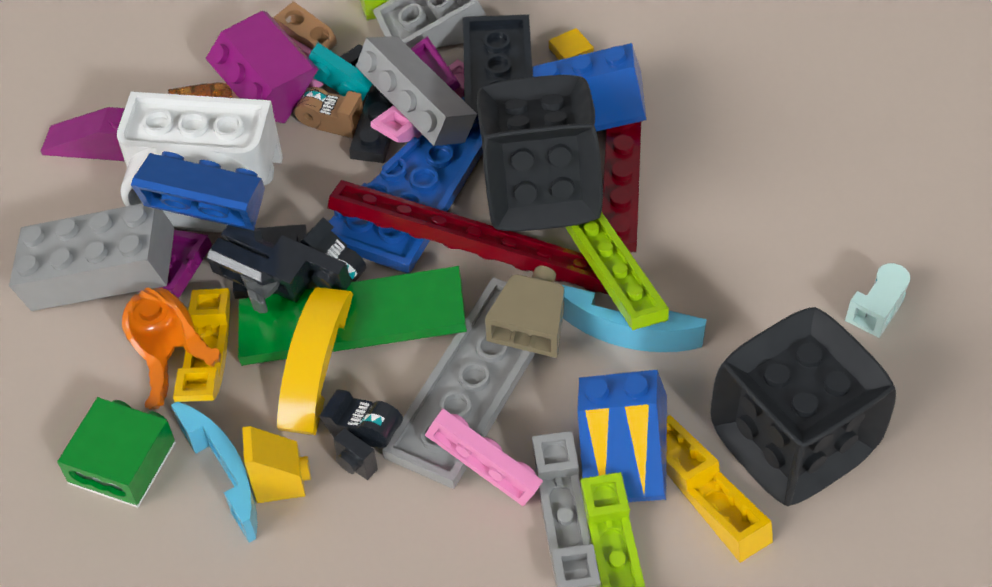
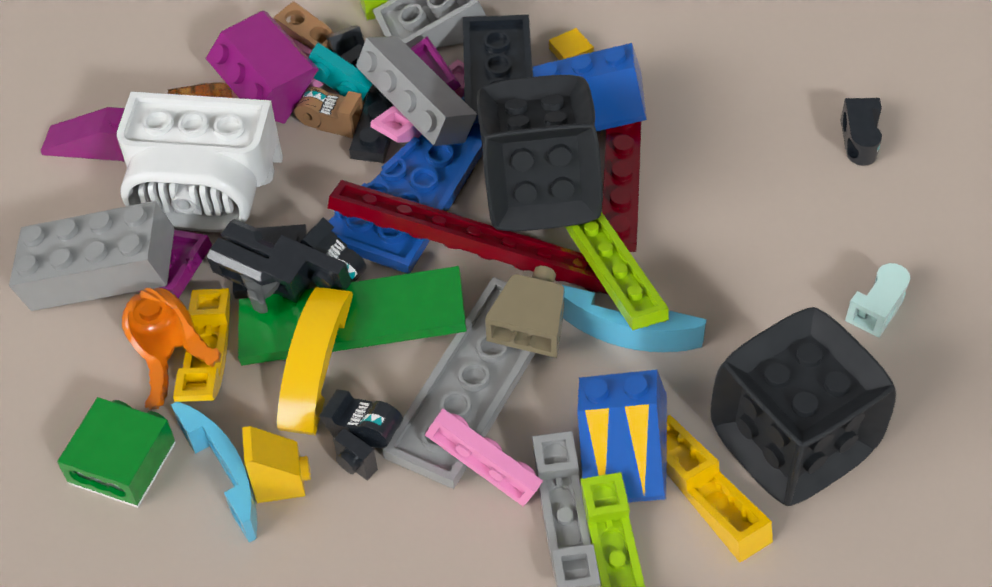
(199, 189): blue slope -> none
(345, 40): none -> black plate
(860, 129): none -> black leg

